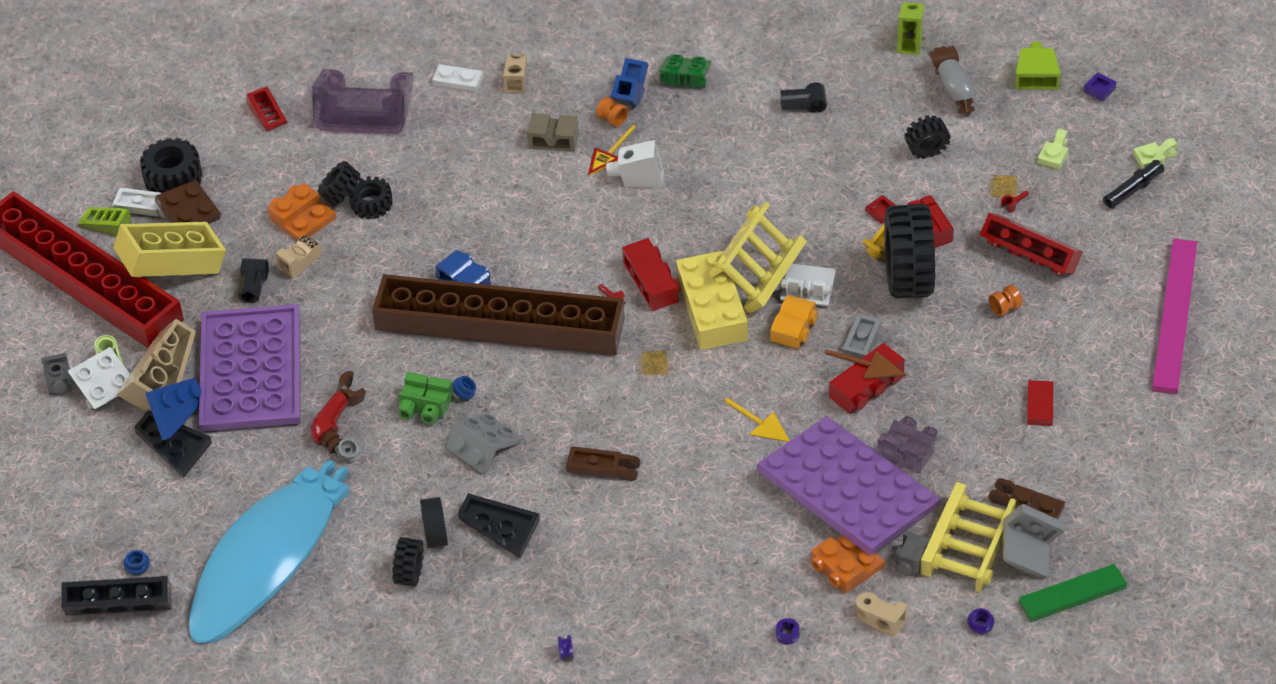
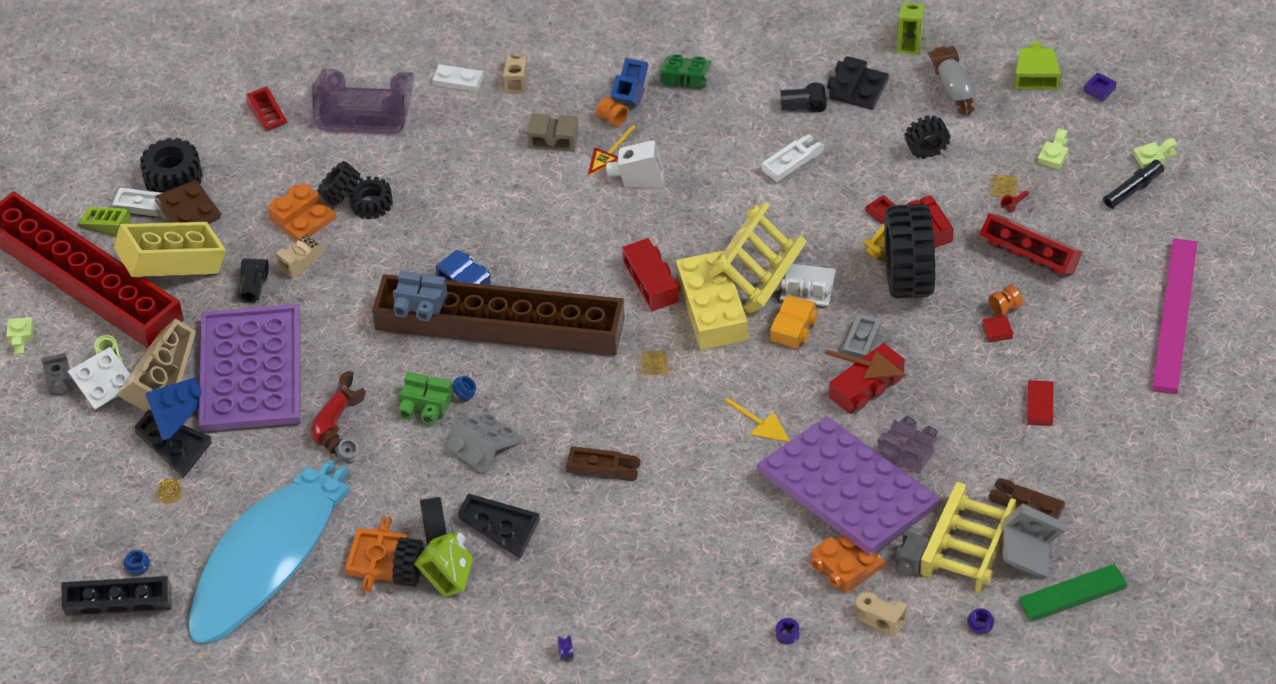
(18, 332): none -> yellowish green plate
(167, 497): none -> clear yellow bush
(373, 554): none -> orange plate
(419, 295): none -> sand blue hips
(446, 563): none -> lime torso
(619, 294): red hand -> none
(791, 157): none -> white hinge
(857, 83): none -> black plate
(997, 328): none -> red tile

